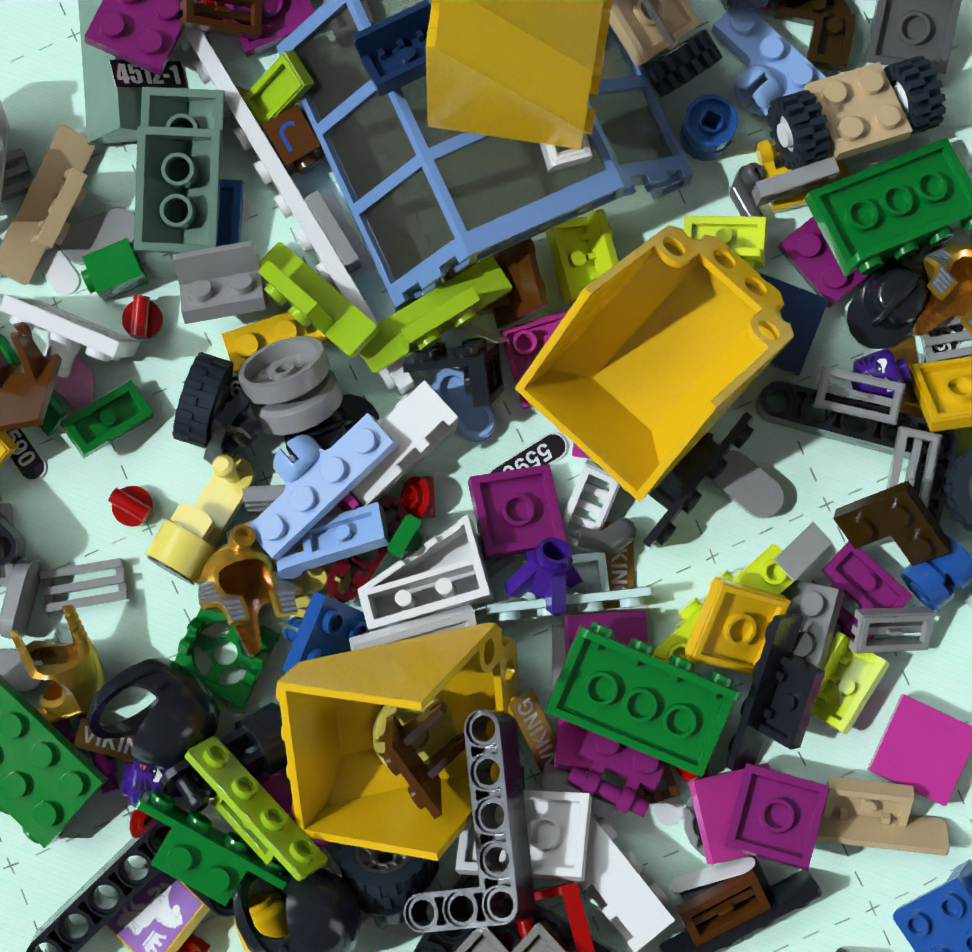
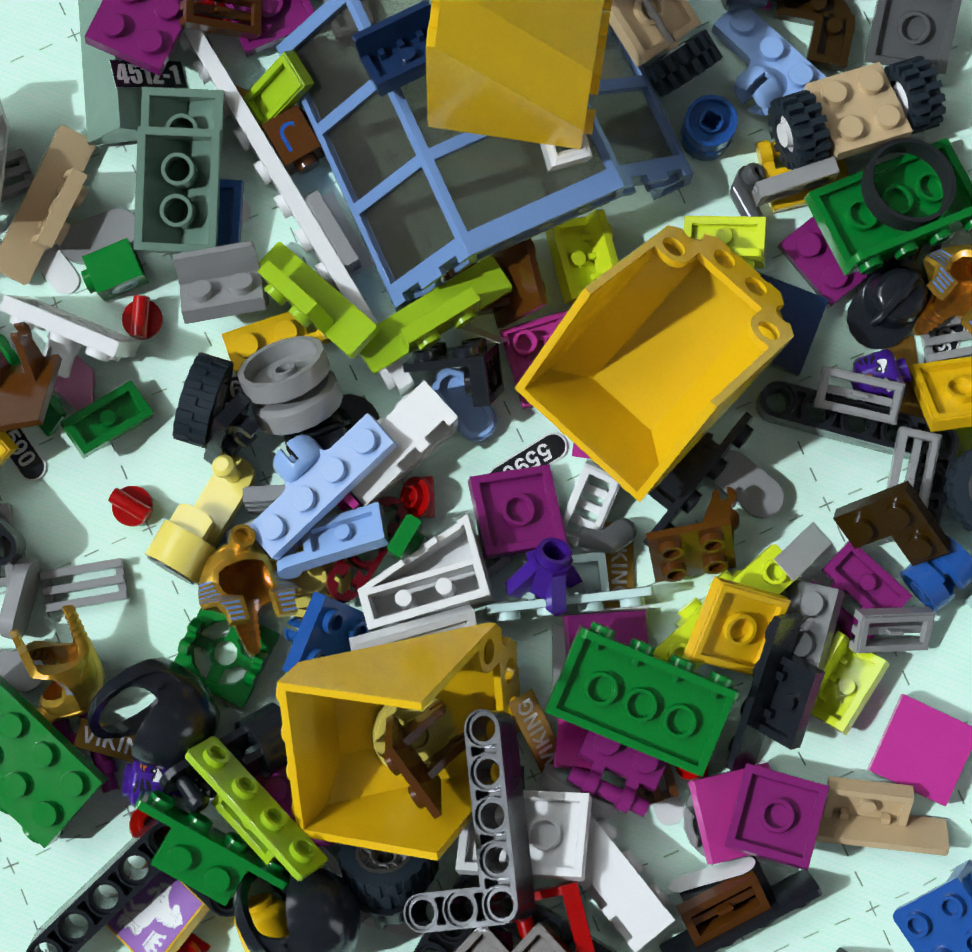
(698, 546): none -> reddish brown plate
(929, 154): none -> black tyre

